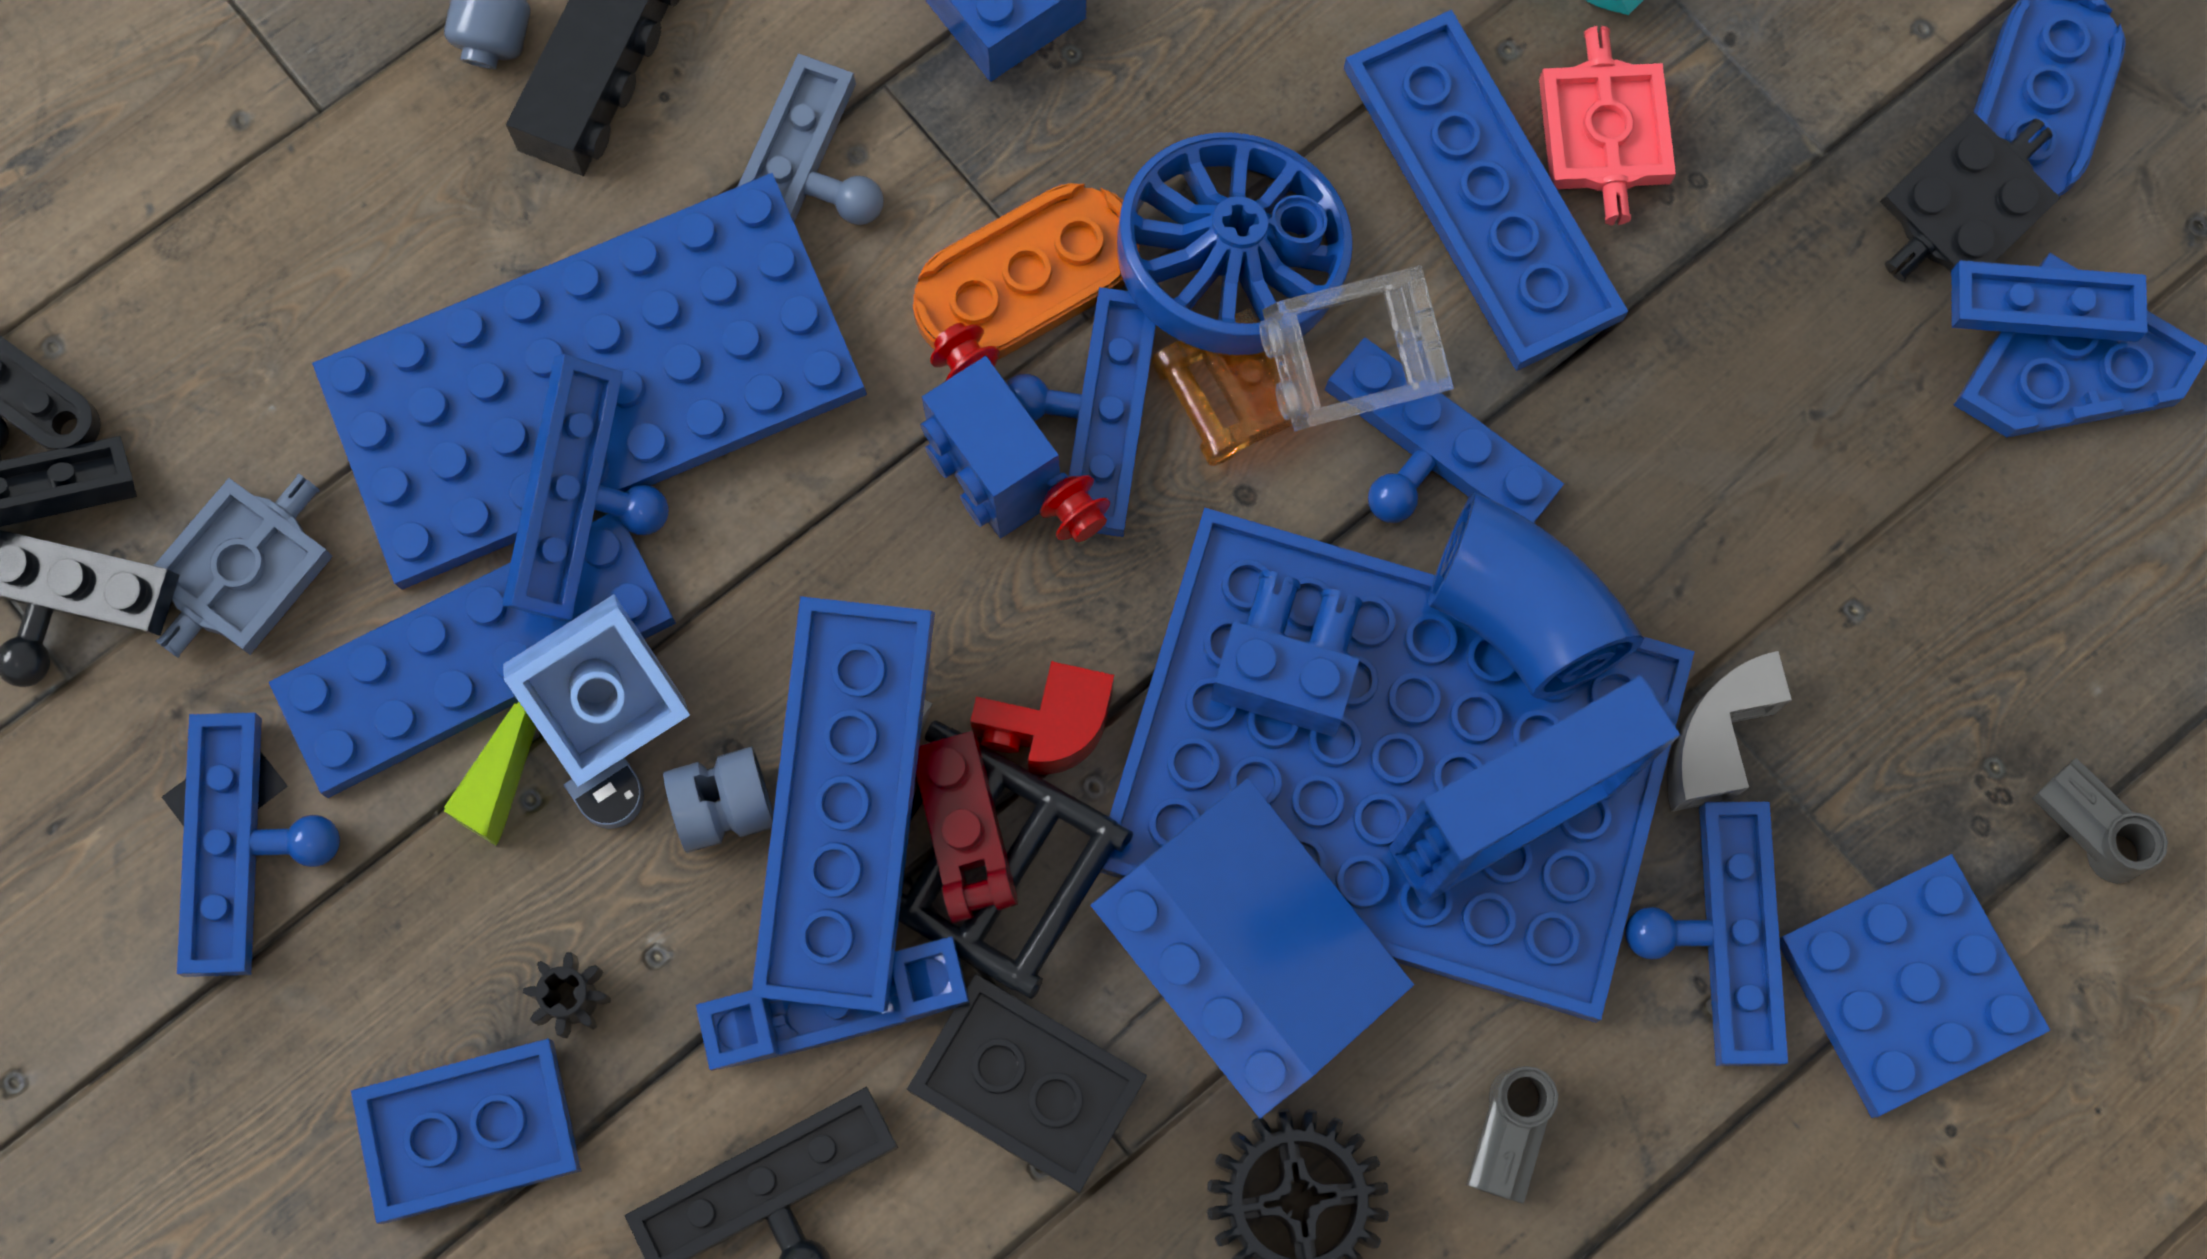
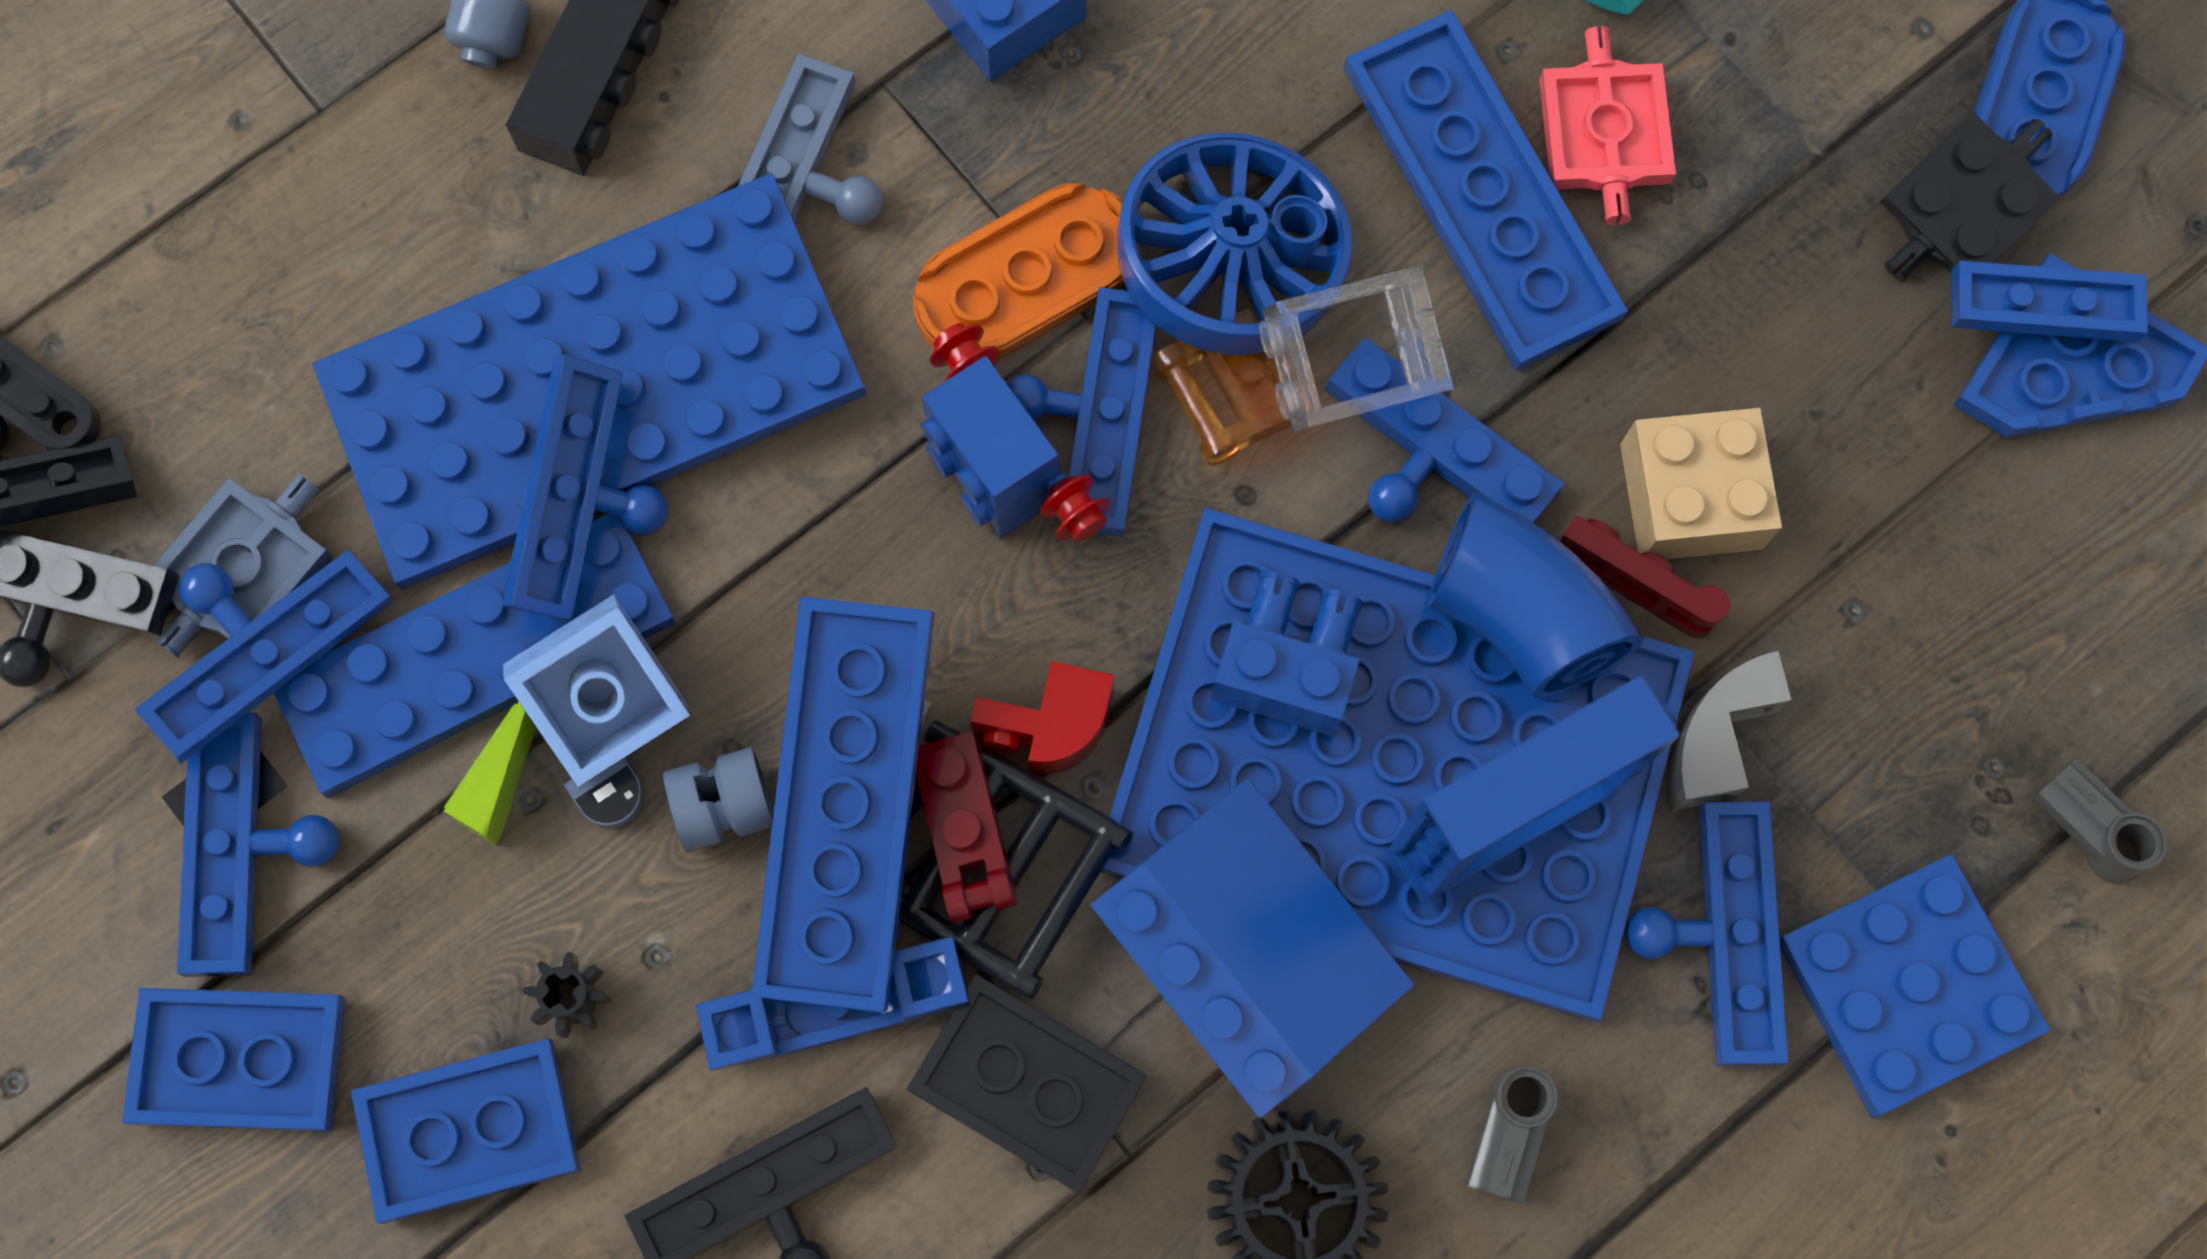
(234, 1059): none -> blue plate
(260, 652): none -> blue plate
(1646, 579): none -> dark red plate
(1700, 484): none -> tan brick

